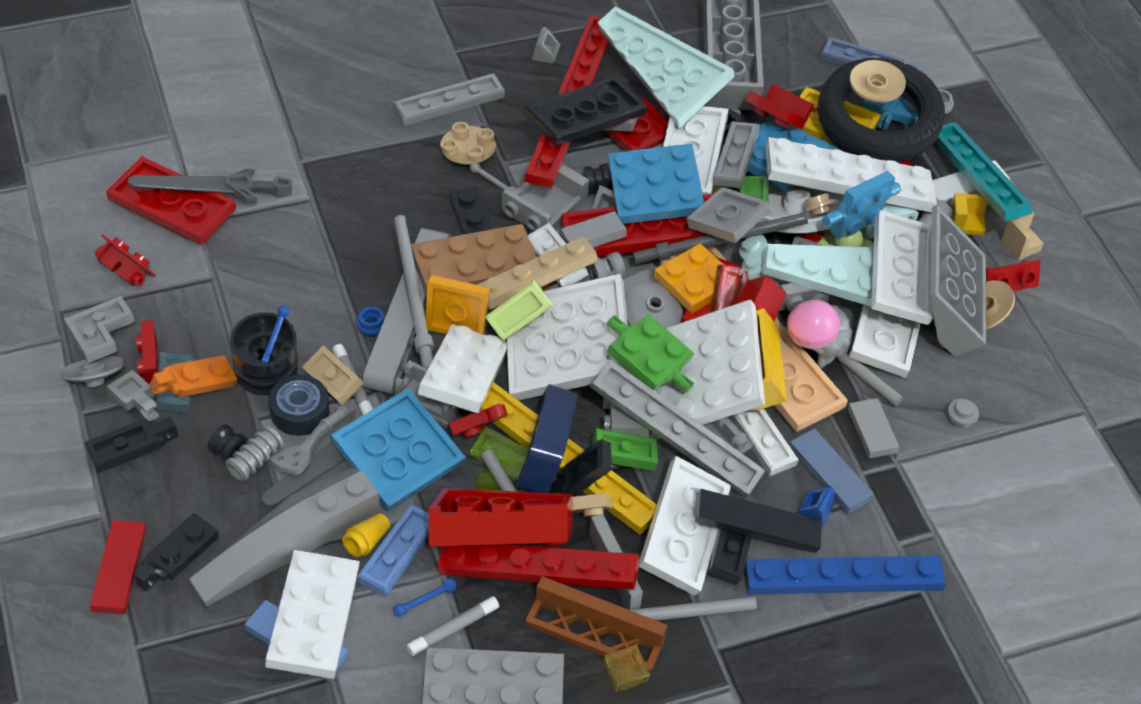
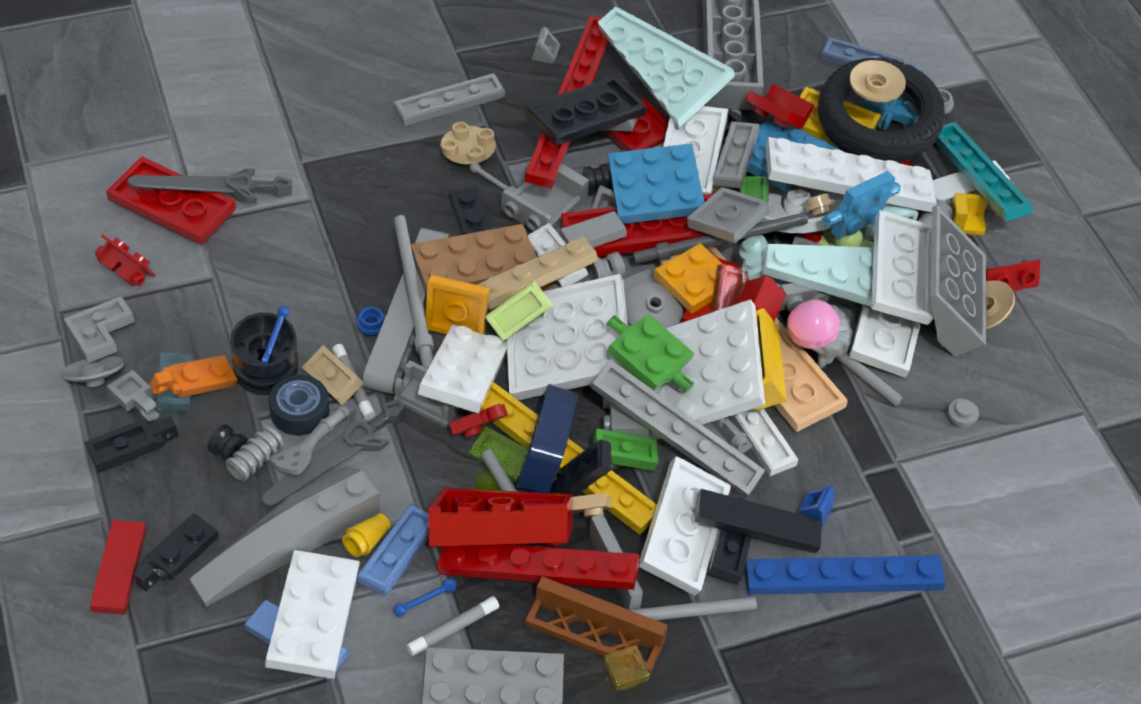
(147, 344): red plate -> none
(398, 448): dark azure plate -> none
(831, 470): sand blue tile -> none
(873, 428): light grey tile -> none
(1020, 238): tan panel -> none

